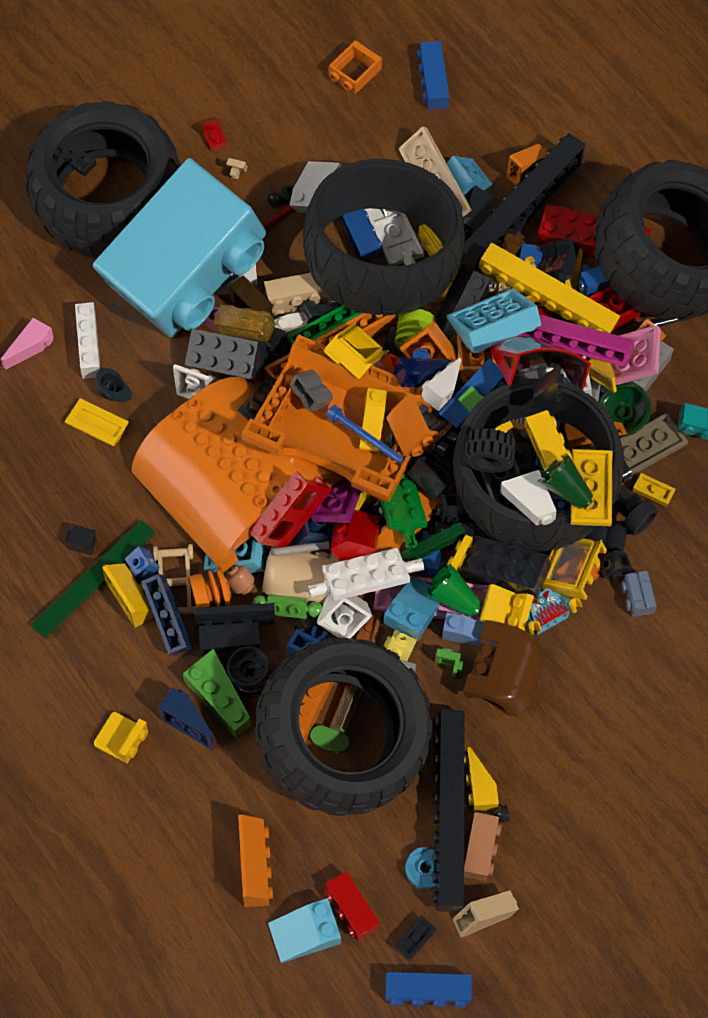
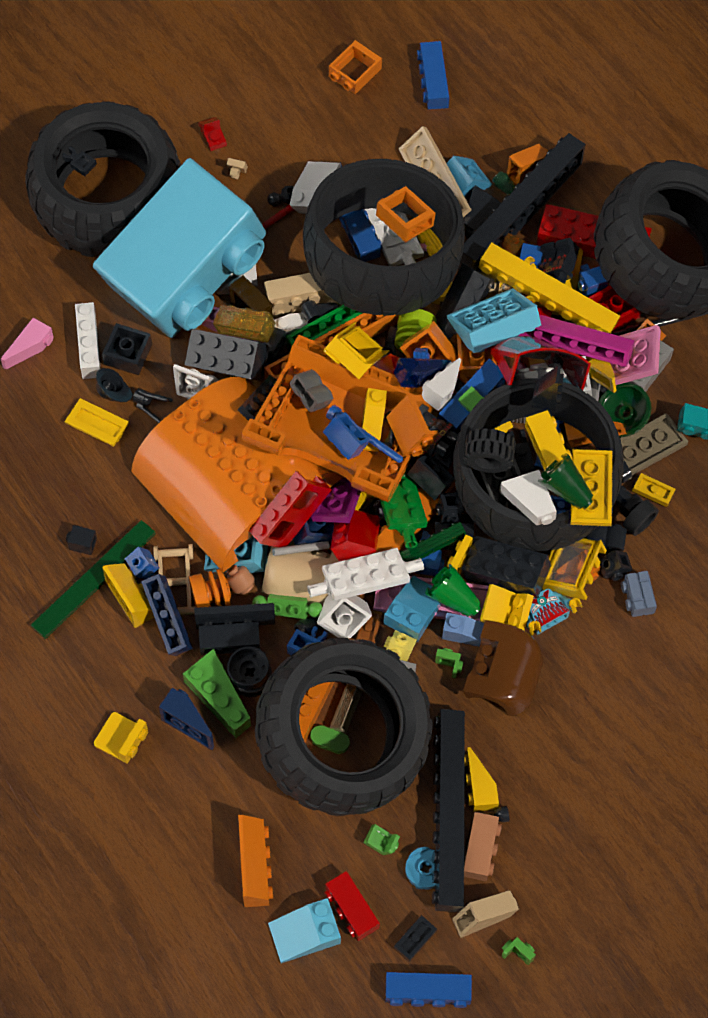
(127, 349): none -> black brick
(144, 398): none -> black plant
(346, 436): none -> blue brick
(381, 840): none -> bright green bracket
(413, 227): none -> orange window
(503, 182): none -> clear green cone
(523, 950): none -> bright green bracket

